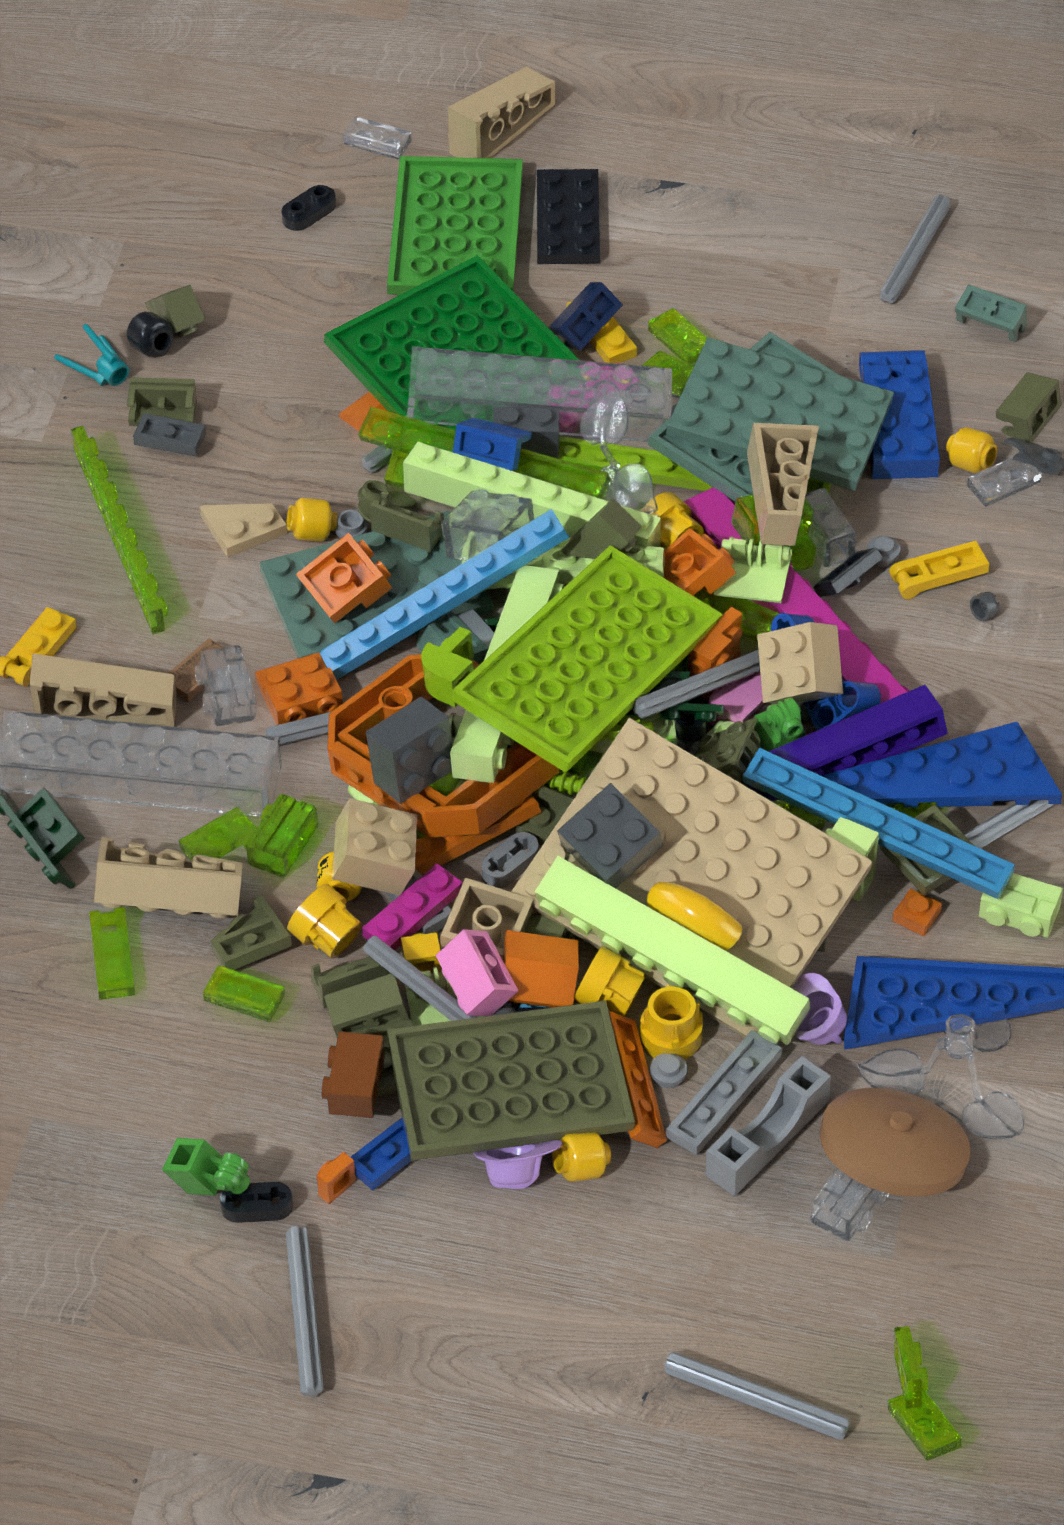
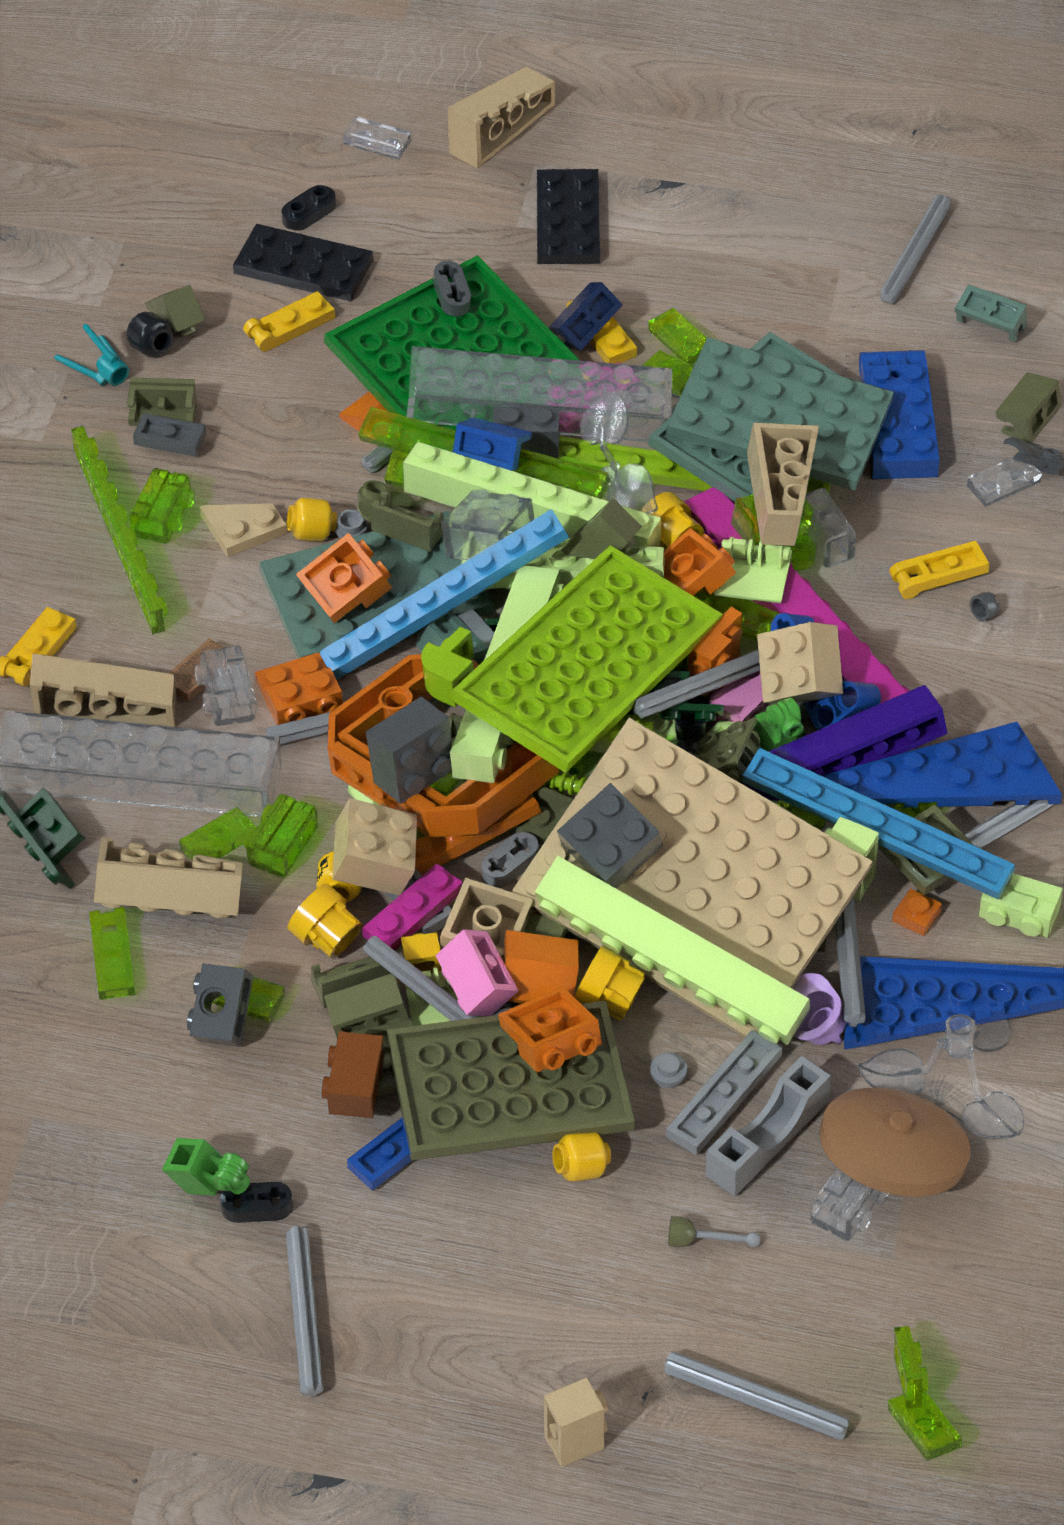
(162, 505): none -> clear neon green brick
(228, 1024): none -> dark grey brick
(251, 937): olive wing -> none
(289, 321): none -> yellow plate
(303, 262): none -> black plate
(335, 1177): orange plate -> none
(452, 213): bright green plate -> none
(457, 287): none -> dark grey beam
(517, 1165): lavender piece -> none
(551, 1029): none -> orange plate
(575, 1421): none -> tan brick
(646, 1113): orange plate -> none
(671, 1023): yellow piece -> none
(683, 1232): none -> hinge
(695, 913): yellow cylinder -> none
(848, 573): black plate -> none
(850, 966): none -> light grey axle
(888, 548): light grey plate -> none
(971, 450): yellow head -> none

